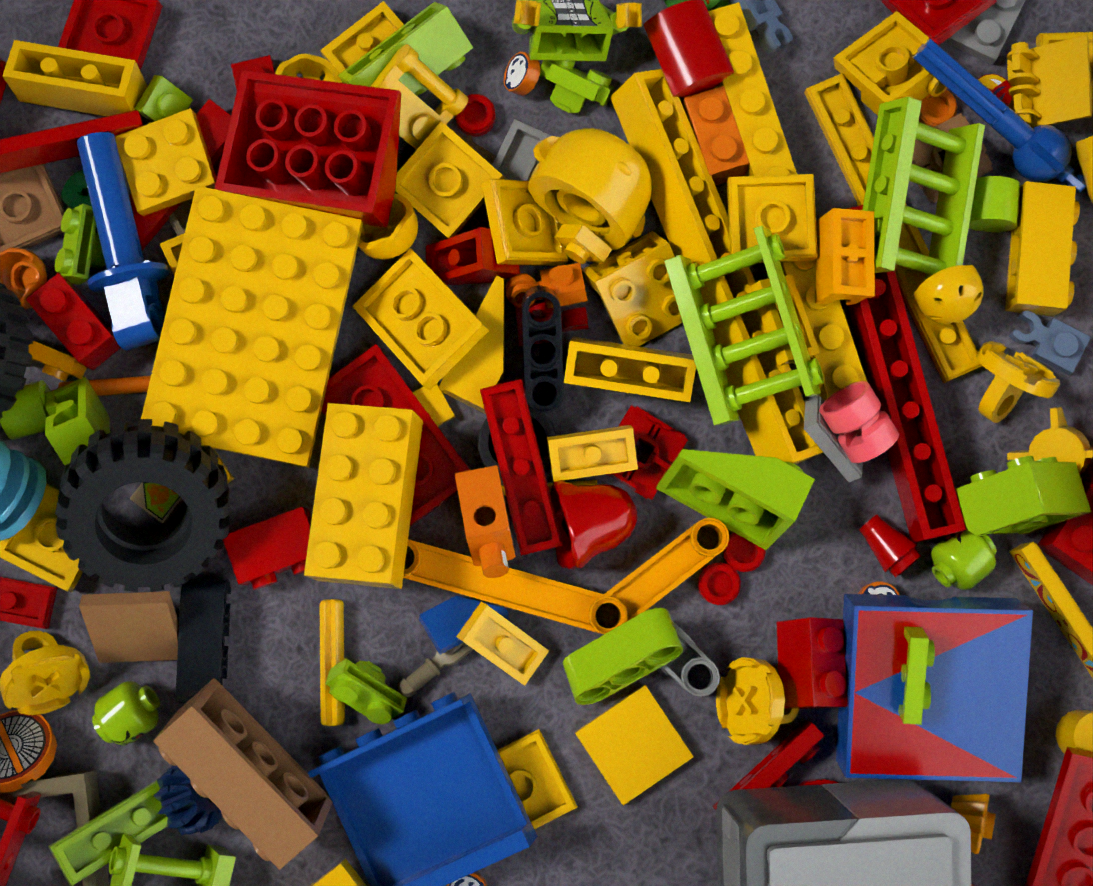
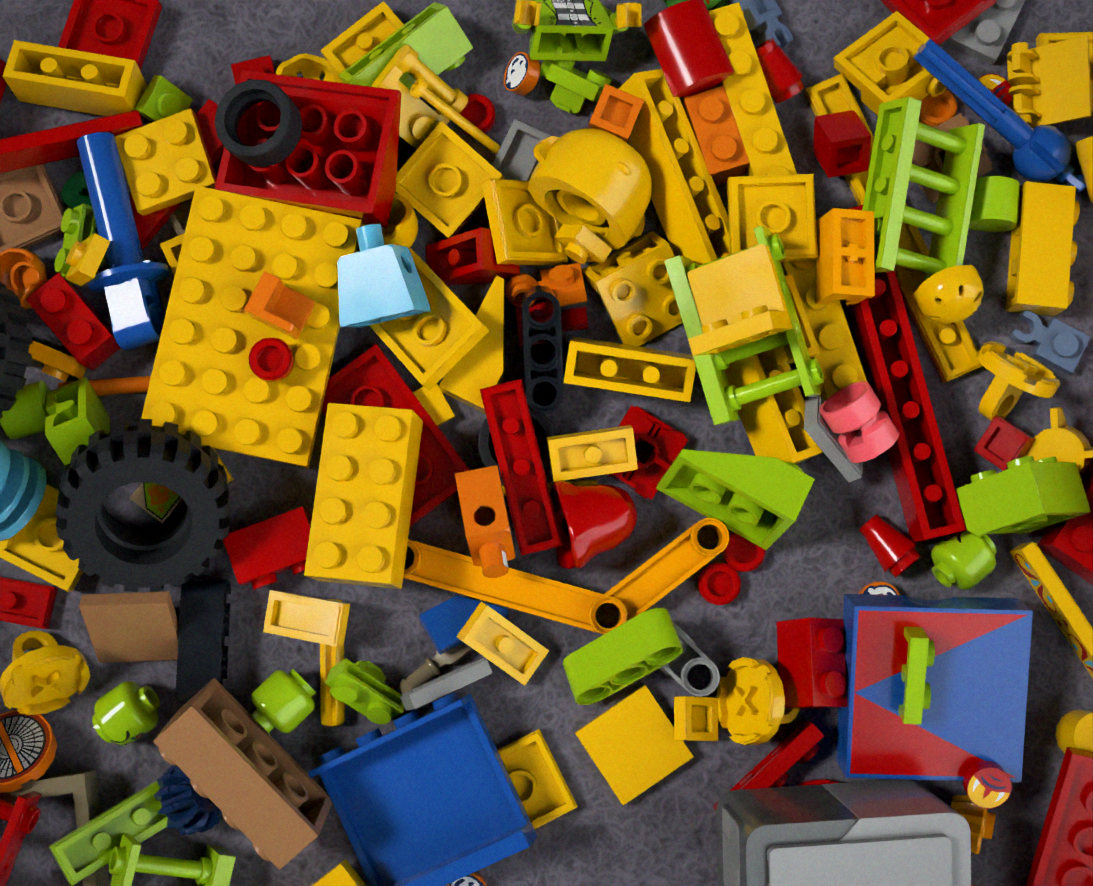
(86, 258): none -> yellow plate
(238, 101): none -> black tyre
(271, 360): none -> red tile
(279, 306): none -> orange panel
(282, 701): none -> lime head
(306, 618): none -> yellow tile
(378, 282): none -> medium azure torso
(419, 89): none -> yellow piece
(445, 684): none -> light grey tile
(616, 112): none -> orange panel
(695, 718): none -> yellow plate
(737, 301): none -> yellow bracket
(779, 71): none -> red cone
(841, 143): none -> red panel
(987, 784): none -> tile
(1003, 443): none -> red tile

